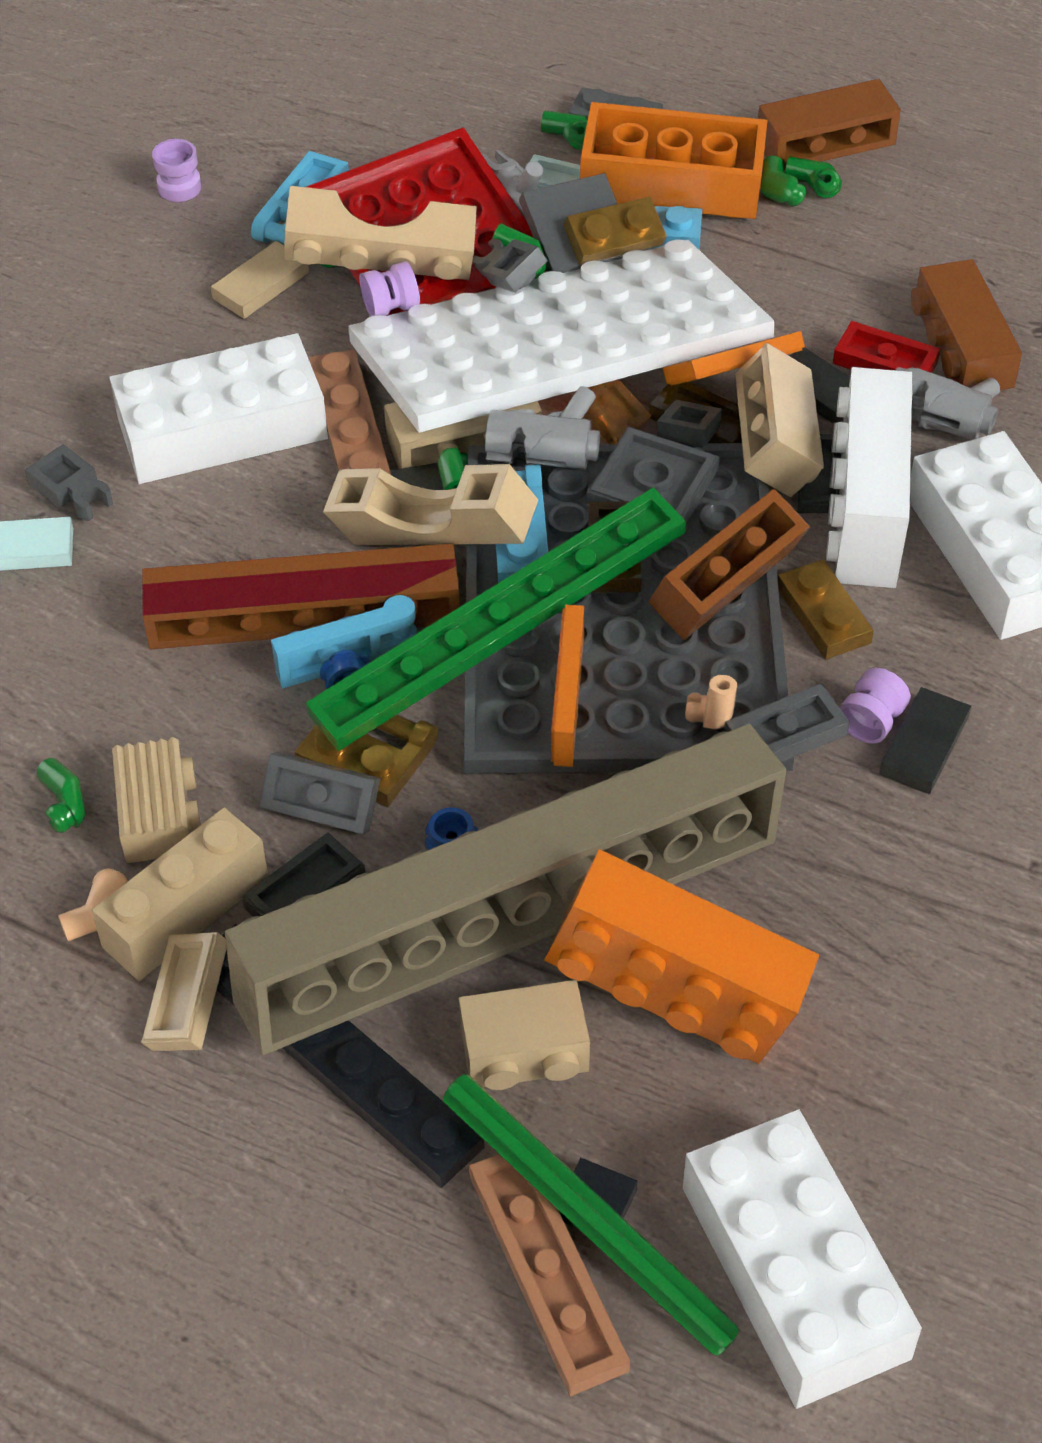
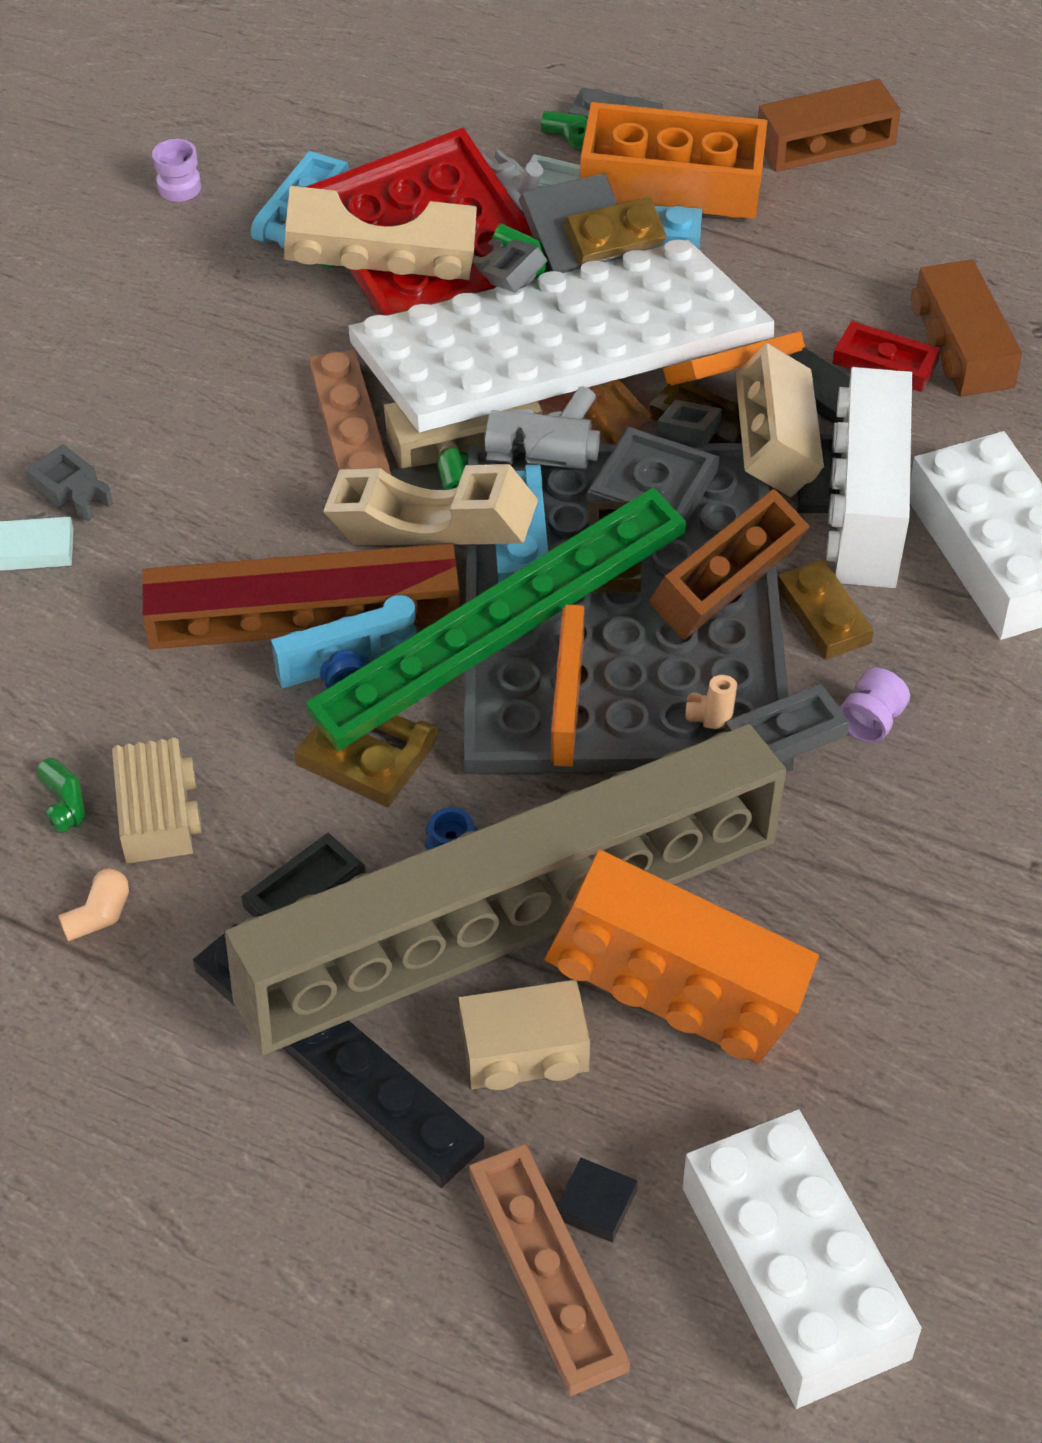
(180, 892): tan brick -> none
(185, 992): tan tile -> none
(219, 408): white brick -> none
(258, 281): tan tile -> none
(319, 792): dark grey plate -> none
(389, 289): lavender wheel -> none
(592, 1215): green axle -> none
(779, 185): green arm -> none
(819, 175): green arm -> none
(925, 740): pearl dark grey tile -> none
(951, 406): light grey piece -> none

